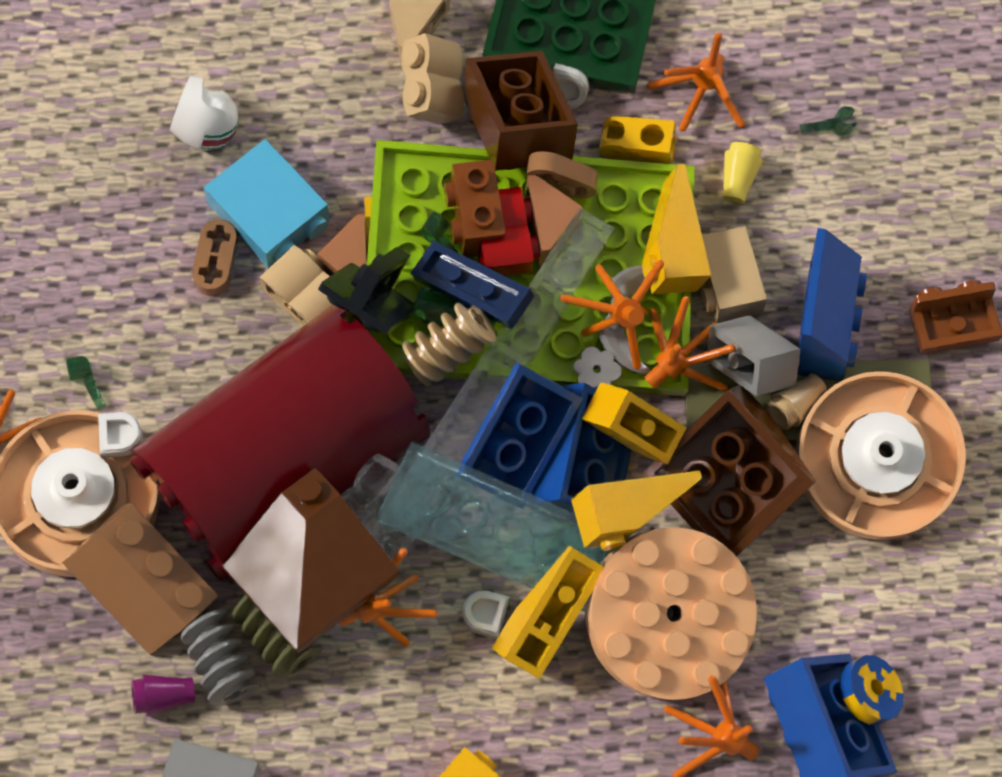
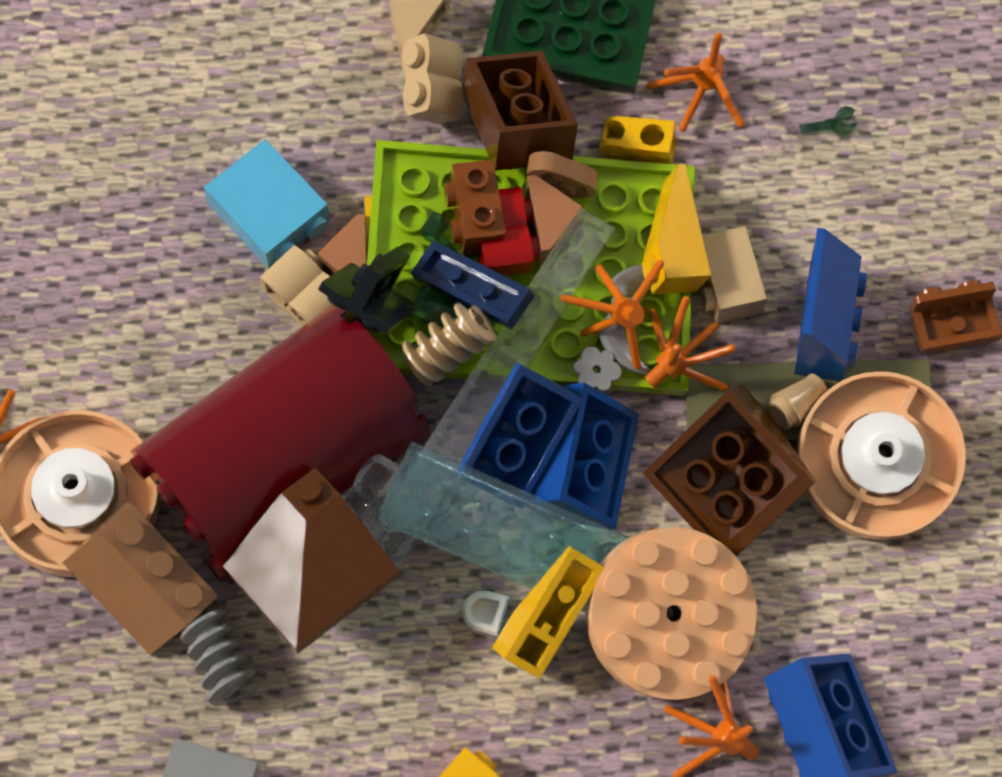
(79, 369): clear green hand -> none
(118, 434): white tile -> none
(160, 693): magenta cone -> none
(204, 117): white helmet -> none
(206, 256): medium nougat beam -> none
(270, 640): olive piece -> none
(378, 605): orange plant -> none
(572, 83): white tile -> none
(618, 509): yellow slope -> none
(634, 423): yellow brick -> none
(740, 170): light yellow cone -> none
(761, 358): light grey brick -> none
(871, 690): piece -> none

